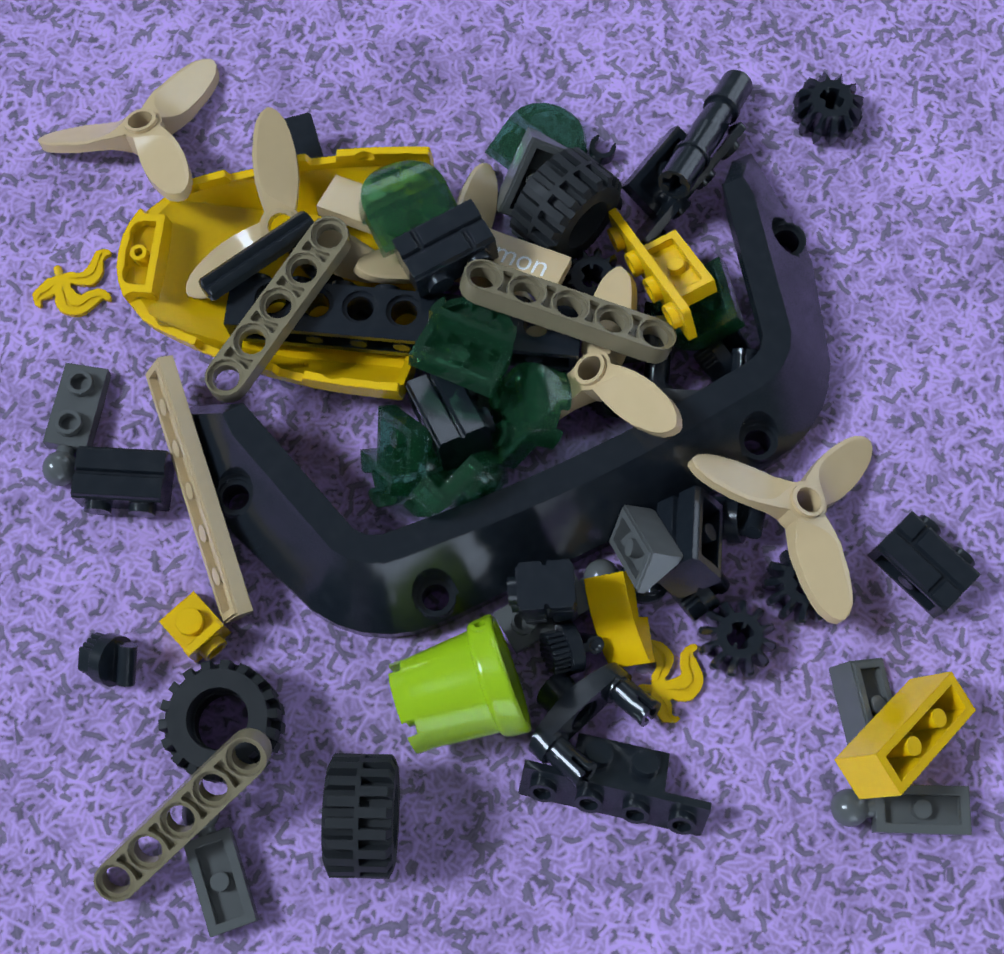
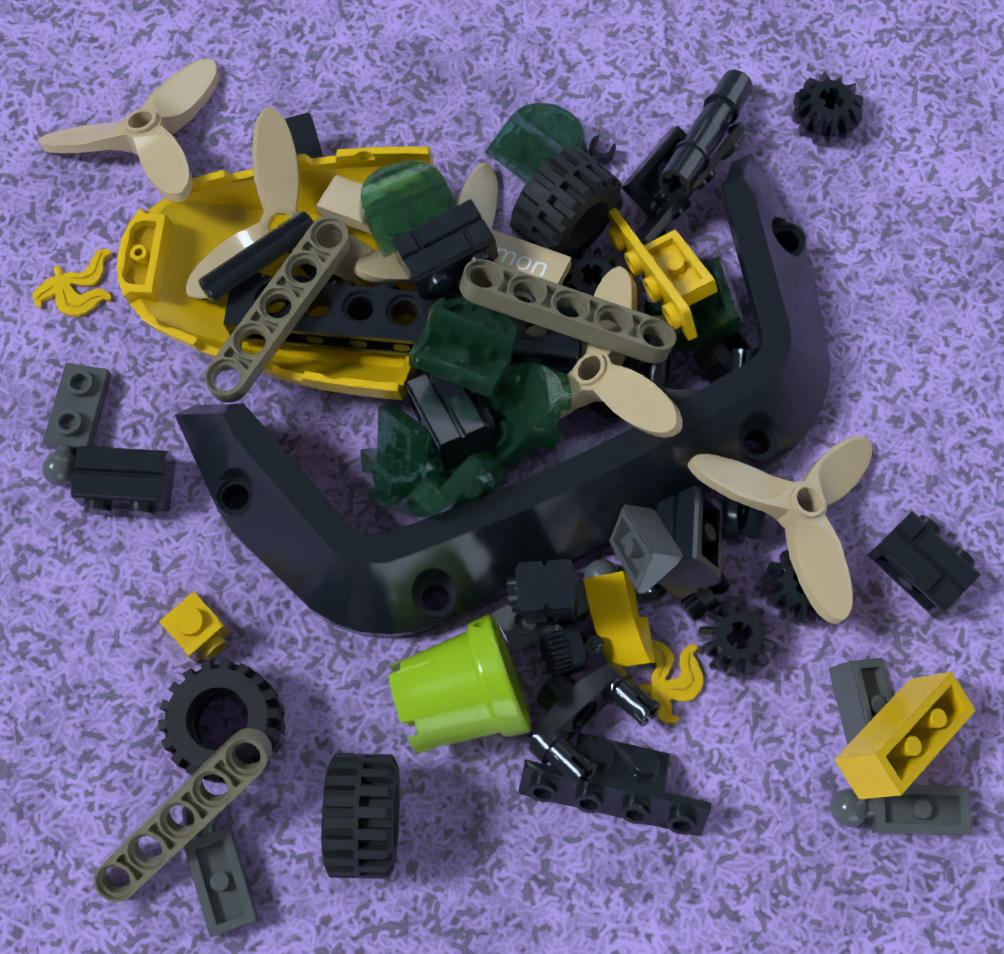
(109, 659): black piece -> none
(198, 490): tan tile -> none
(530, 156): dark grey slope -> none

